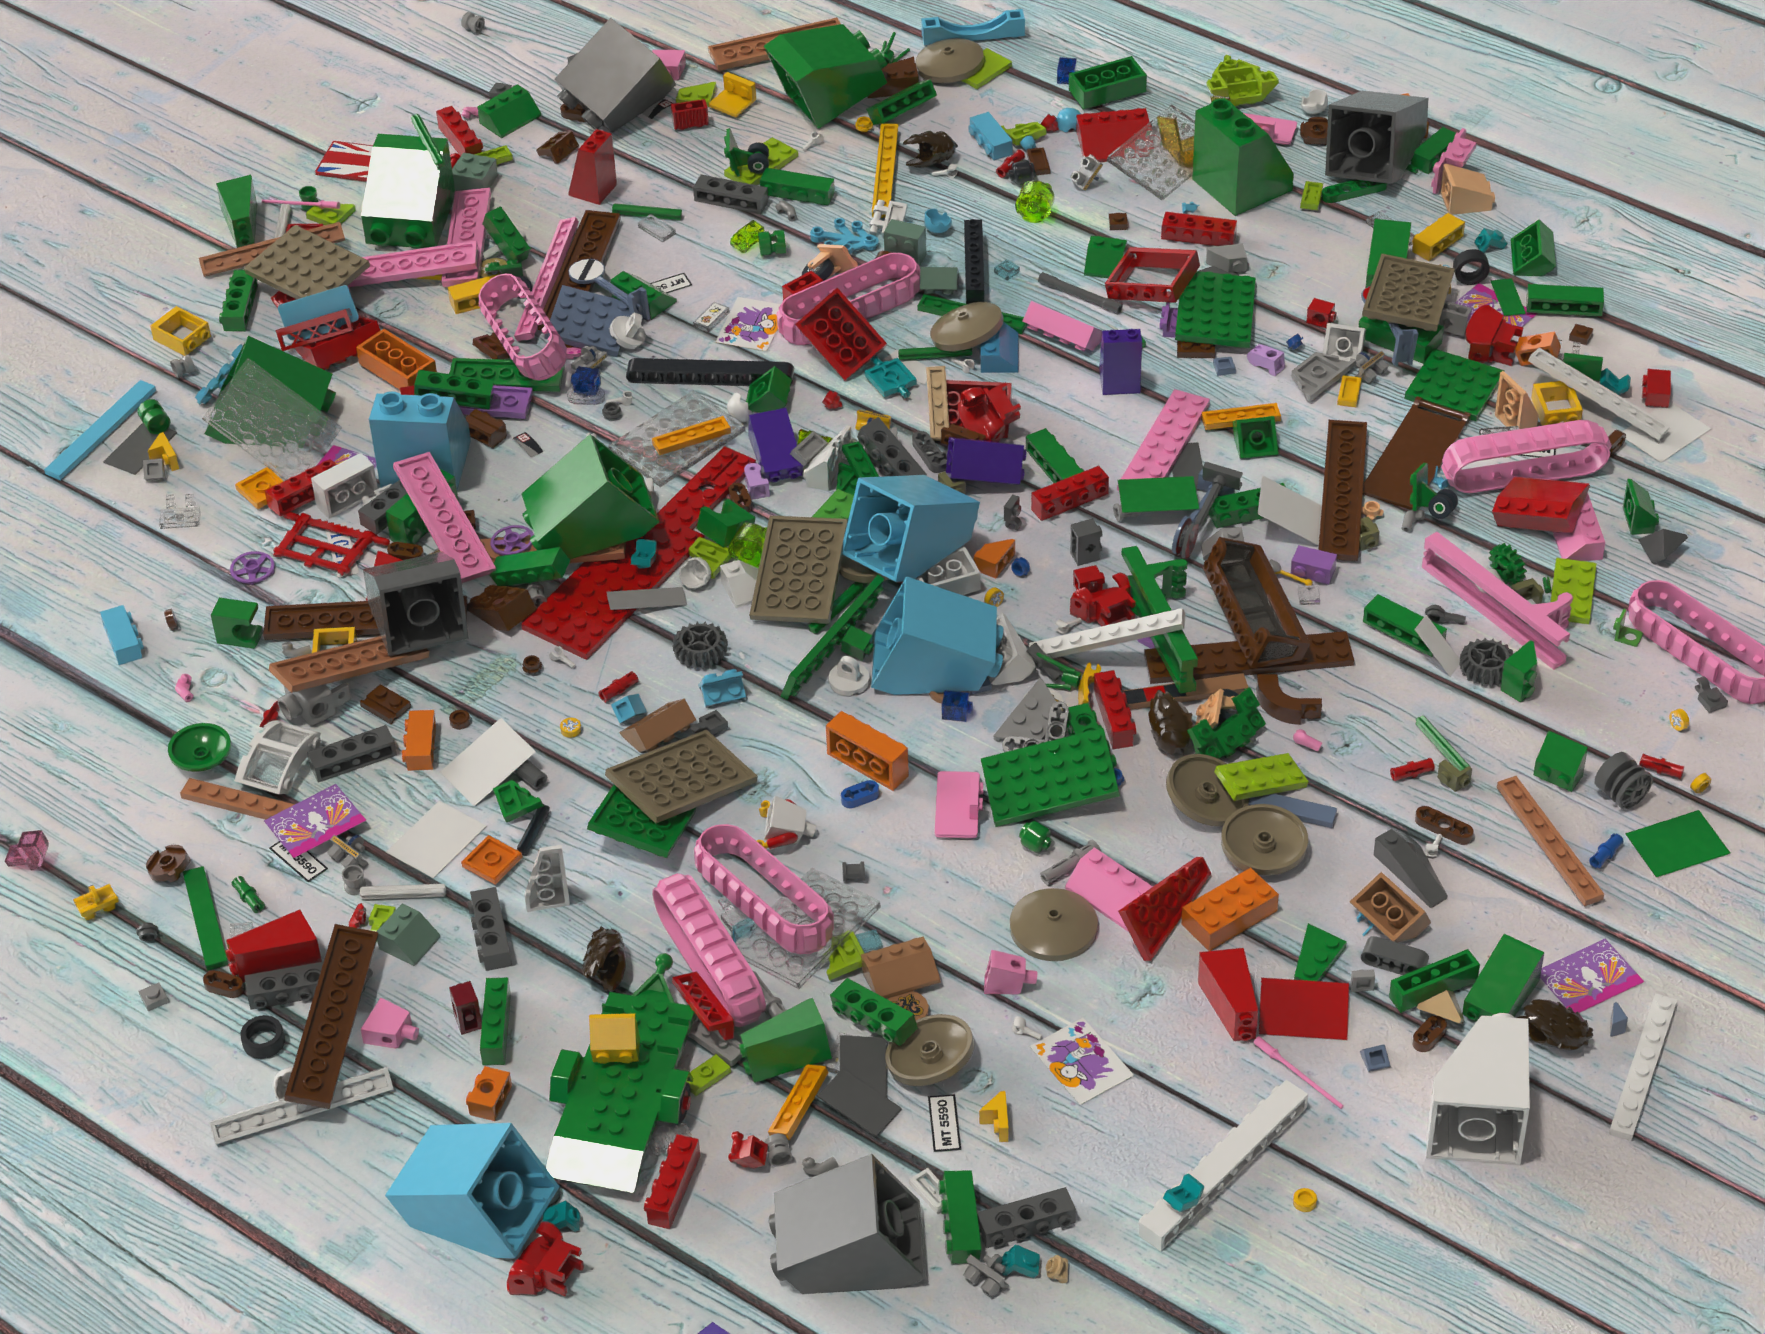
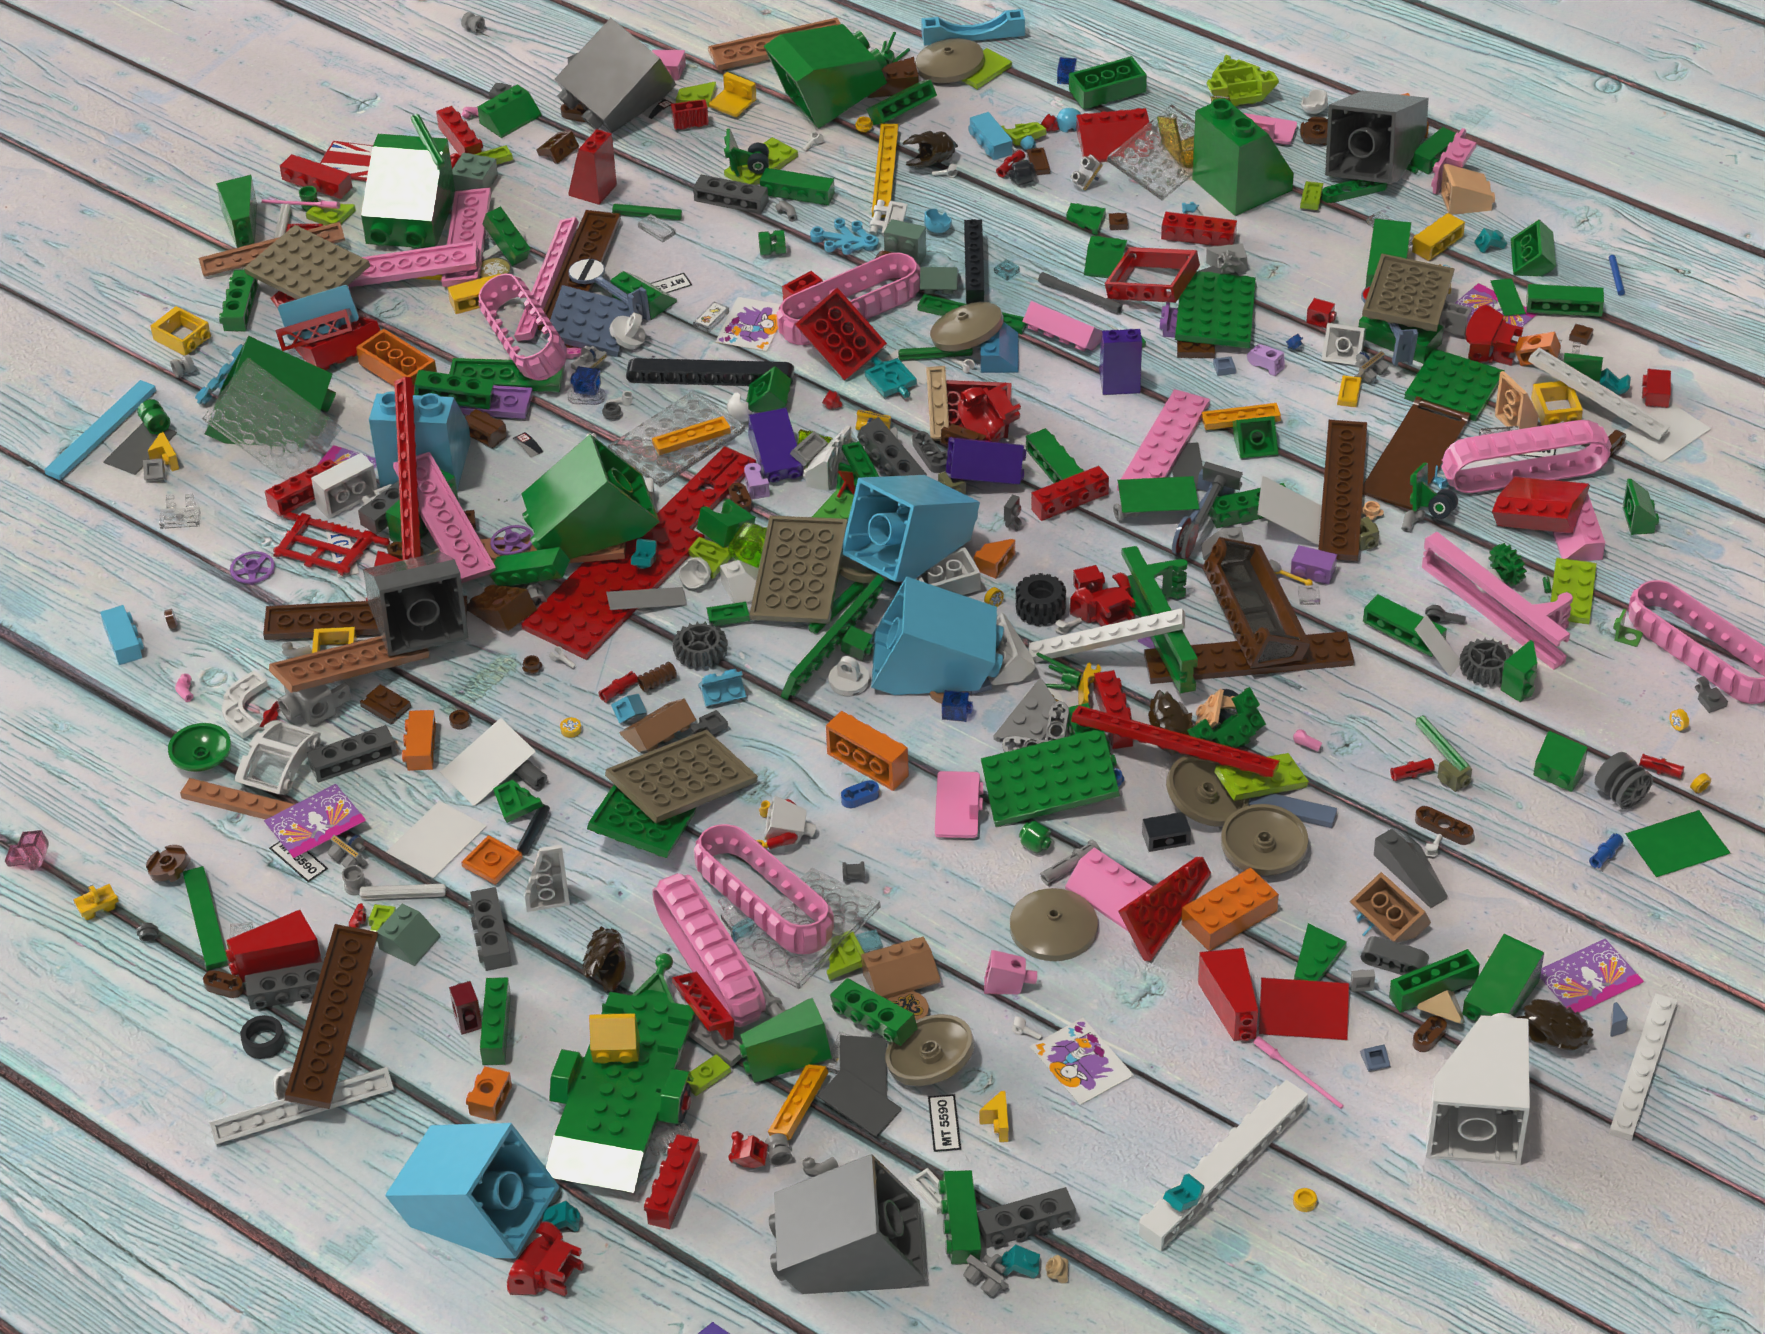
(153, 996): light grey plate -> none
(233, 623): green piece -> none
(234, 703): none -> white plate
(248, 894): green pin -> none
(254, 486): light orange plate -> none
(322, 177): none -> red brick
(388, 1026): bright pink torso -> none
(407, 468): none -> red plate
(491, 346): reddish brown plate -> none
(512, 267): green plate -> none
(657, 676): none -> reddish brown piece
(728, 614): none -> green plate
(746, 236): clear neon green leg -> none
(830, 260): light nougat plate -> none
(848, 481): none -> red piece
(1020, 566): blue plate -> none
(1035, 201): clear neon green brick -> none
(1040, 599): none -> black tyre
(1052, 670): dark grey pin -> none
(1085, 542): dark grey brick -> none
(1086, 216): none -> green wing
(1142, 697): medium nougat tile -> none
(1166, 831): none -> black brick
(1175, 741): none -> red plate
(1228, 262): none -> light grey gear
(1283, 706): reddish brown arch -> none
(1319, 373): light grey wing -> none
(1474, 277): black tyre -> none
(1529, 590): olive bracket -> none
(1550, 841): nougat plate -> none
(1616, 275): none -> blue bar
(1661, 544): dark grey slope -> none

